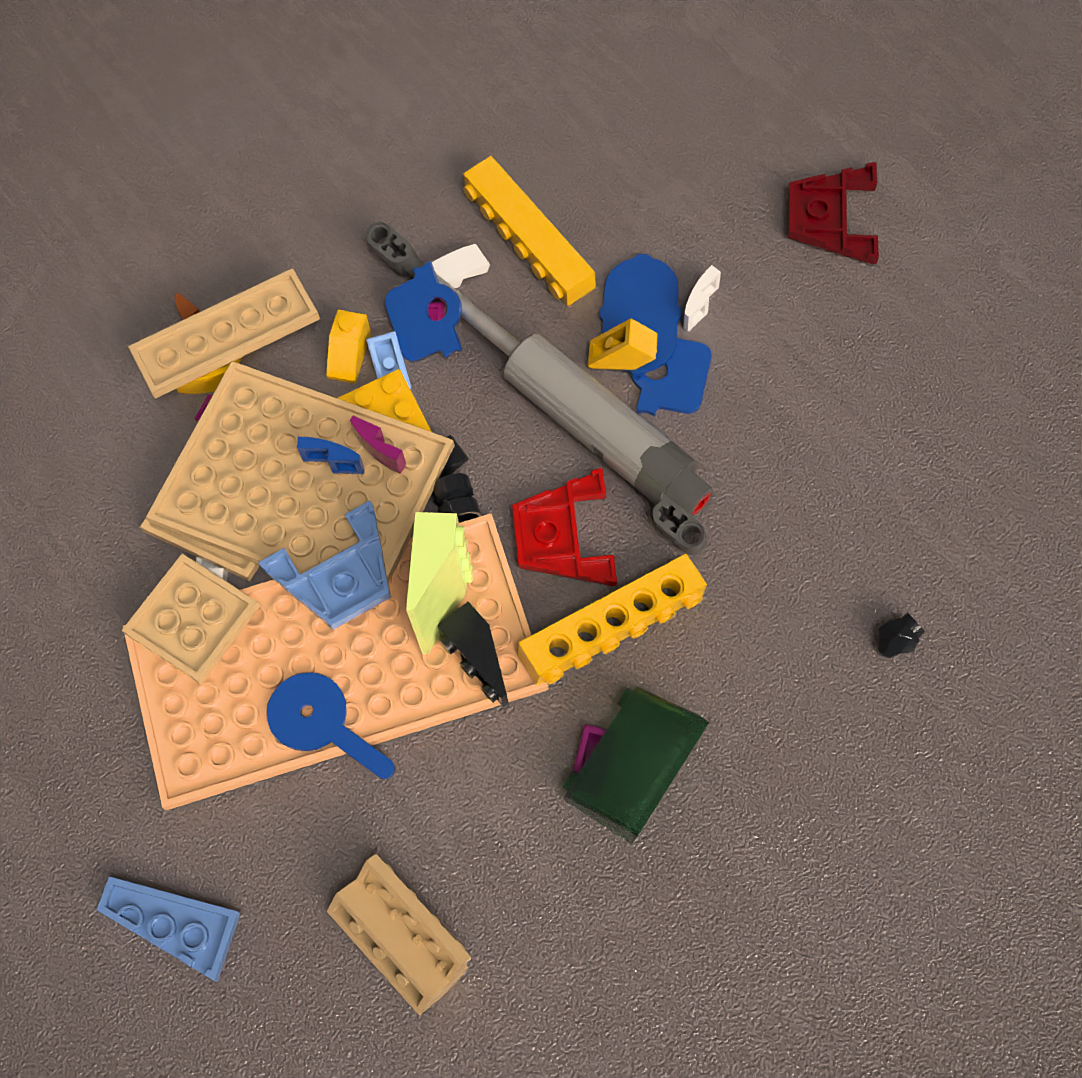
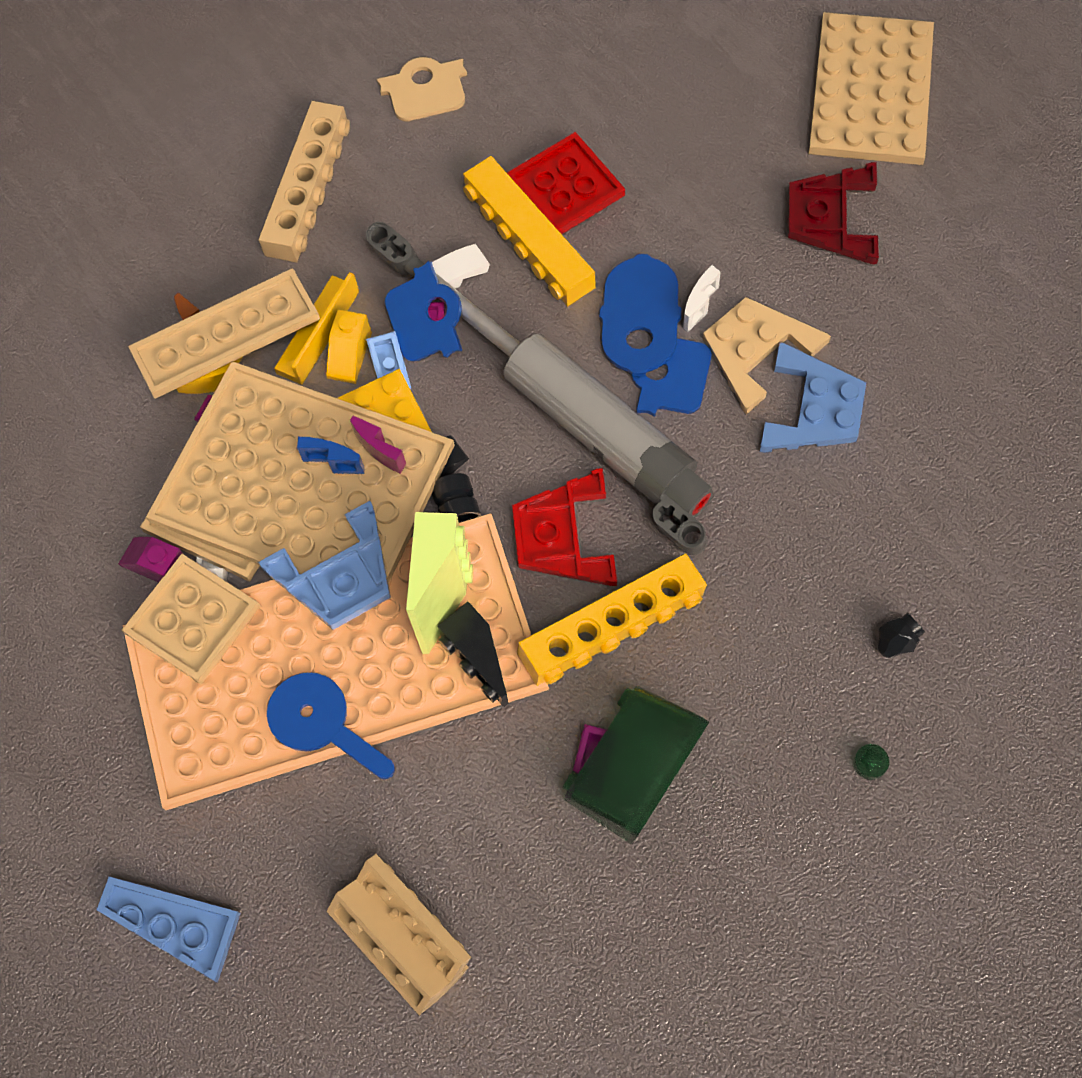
(149, 557): none -> magenta slope
(304, 182): none -> tan brick
(312, 339): none -> yellow panel
(418, 101): none -> tan piece
(567, 182): none -> red plate
(623, 347): yellow slope -> none
(748, 337): none -> tan wing
(828, 407): none -> medium blue wing
(871, 762): none -> clear green tile
(872, 88): none -> tan plate

